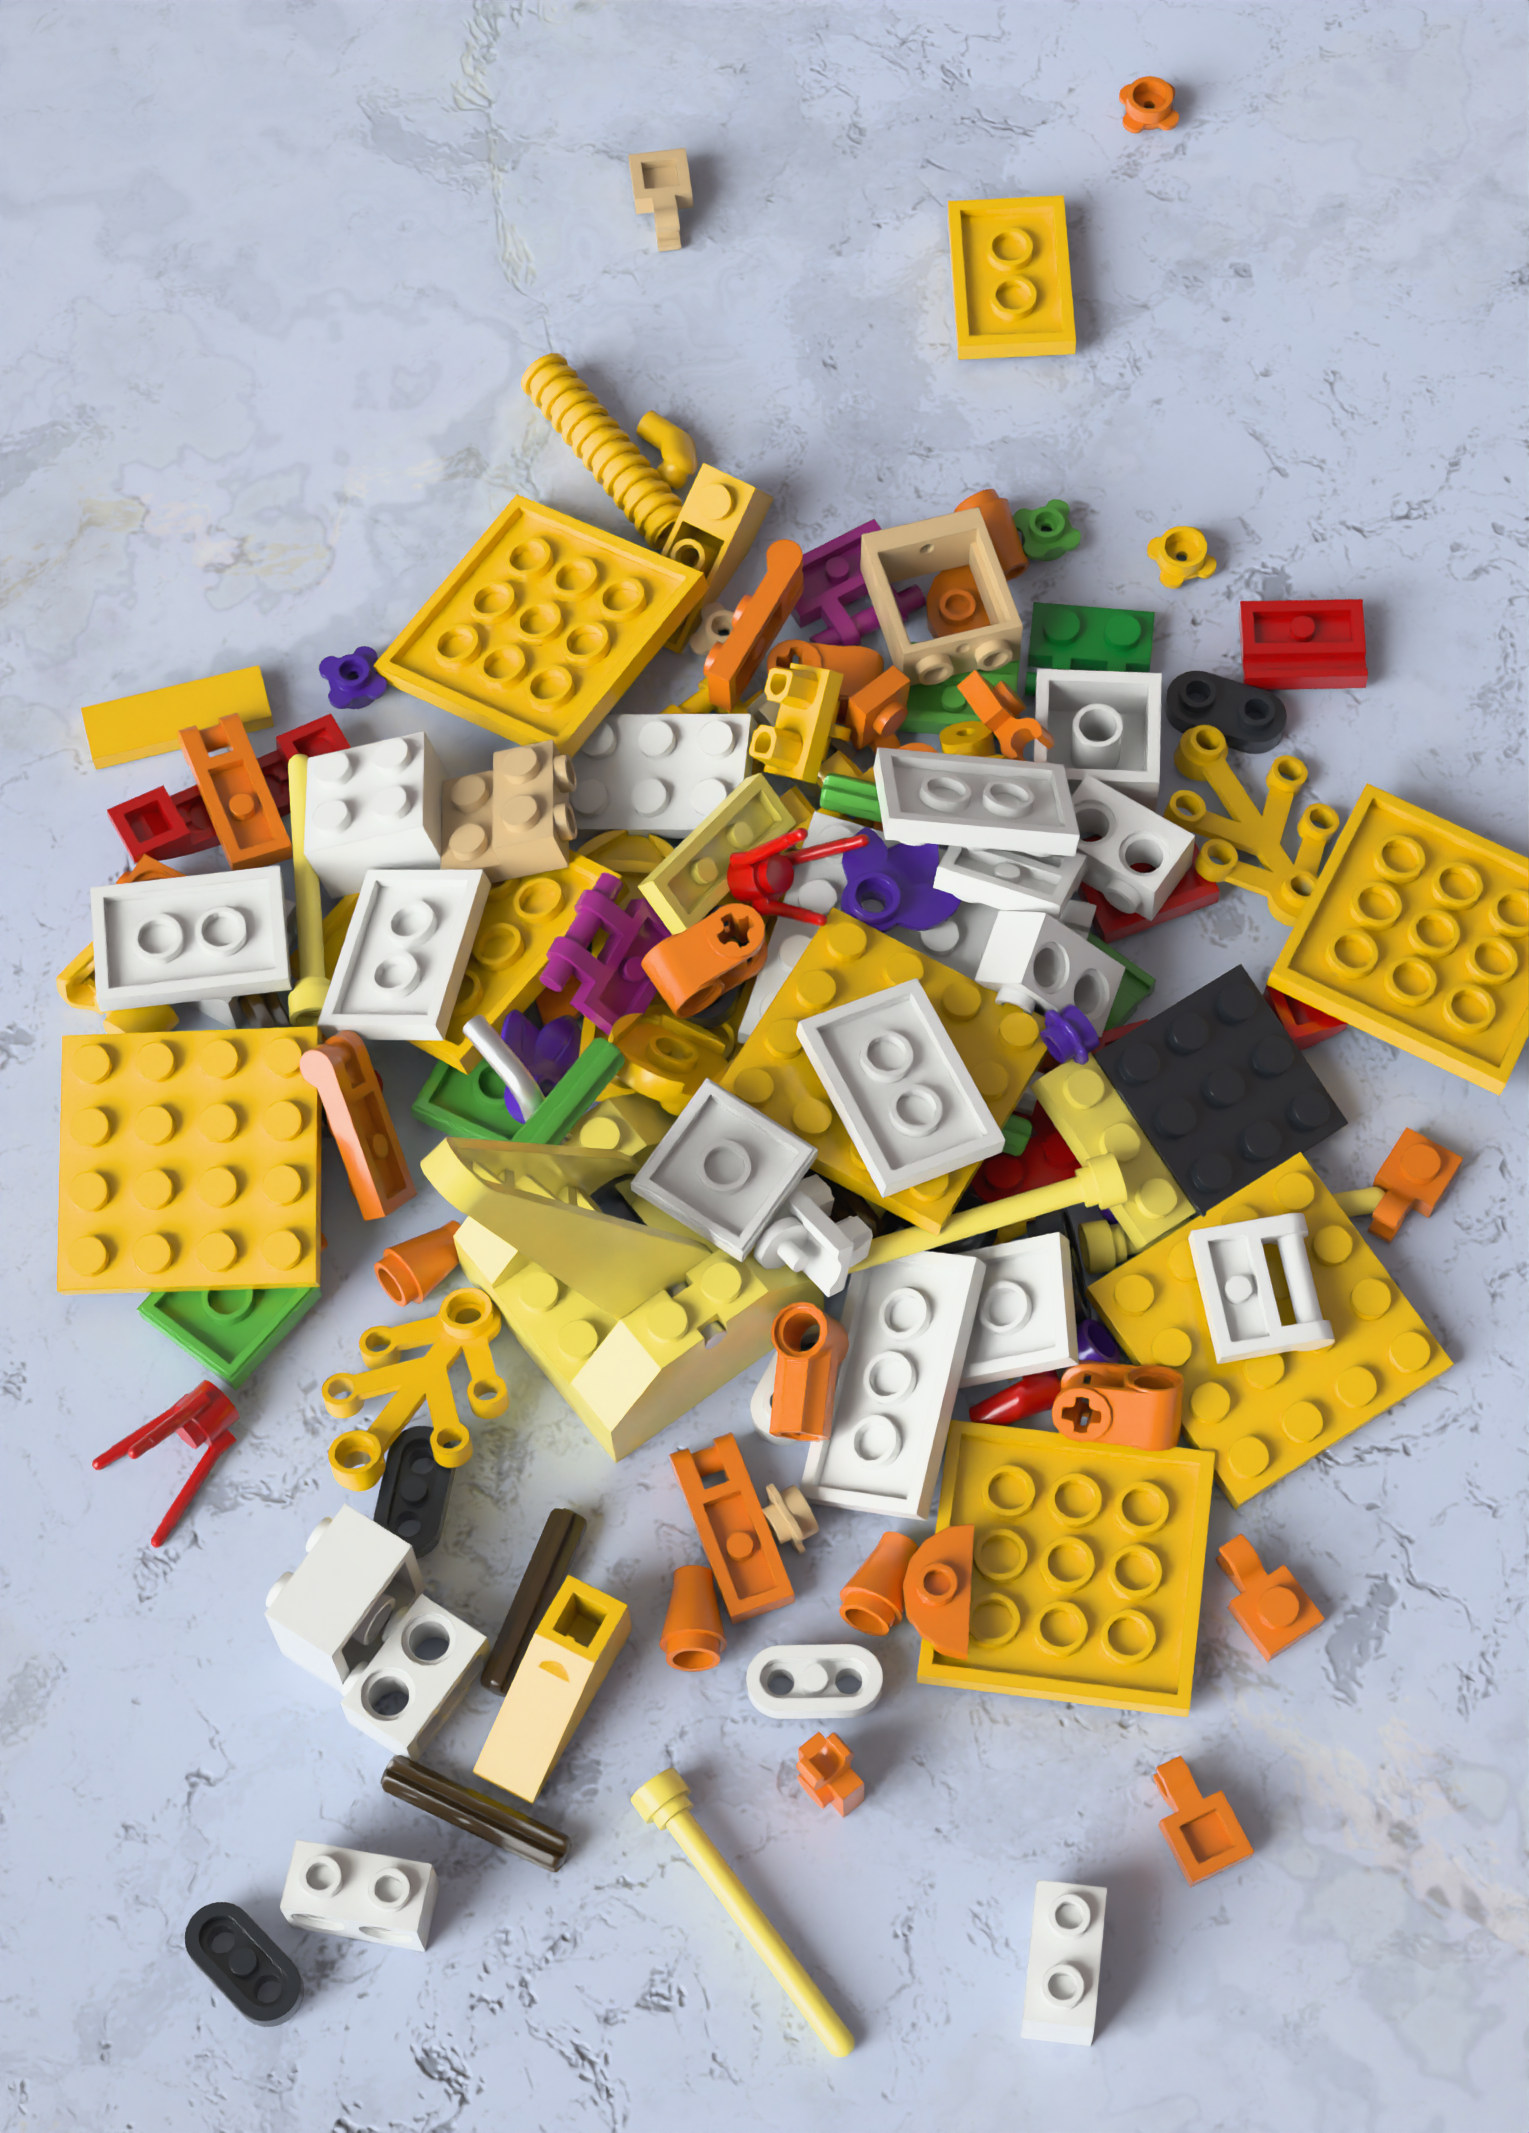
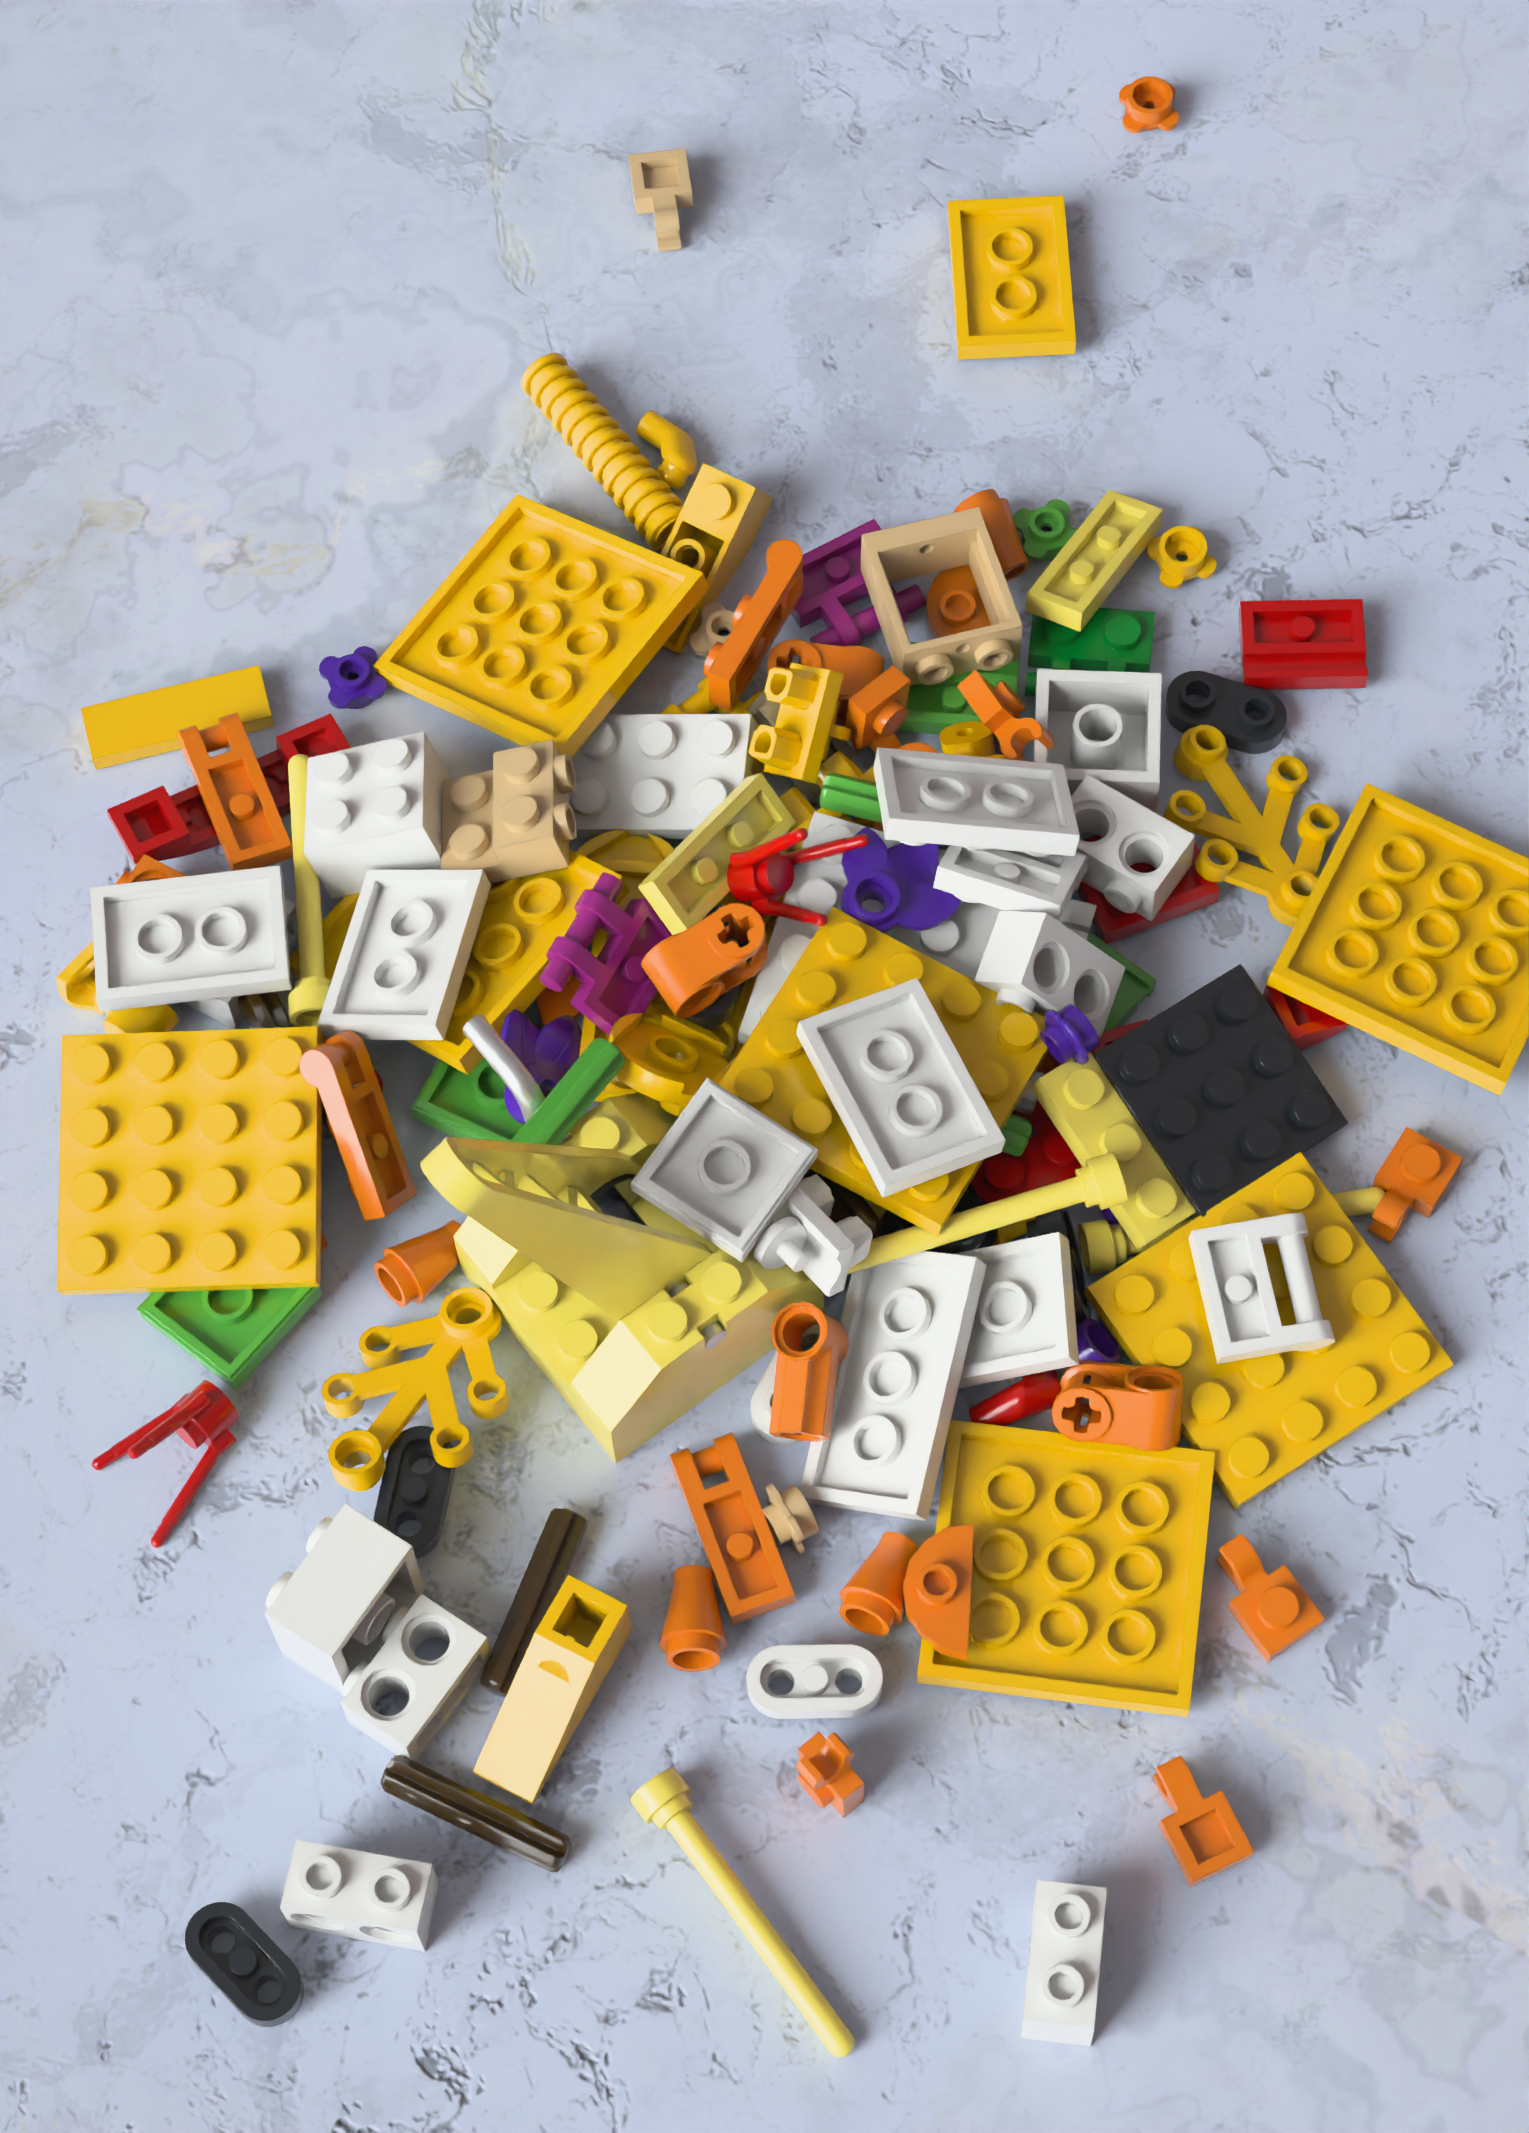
(1094, 560): none -> light yellow plate

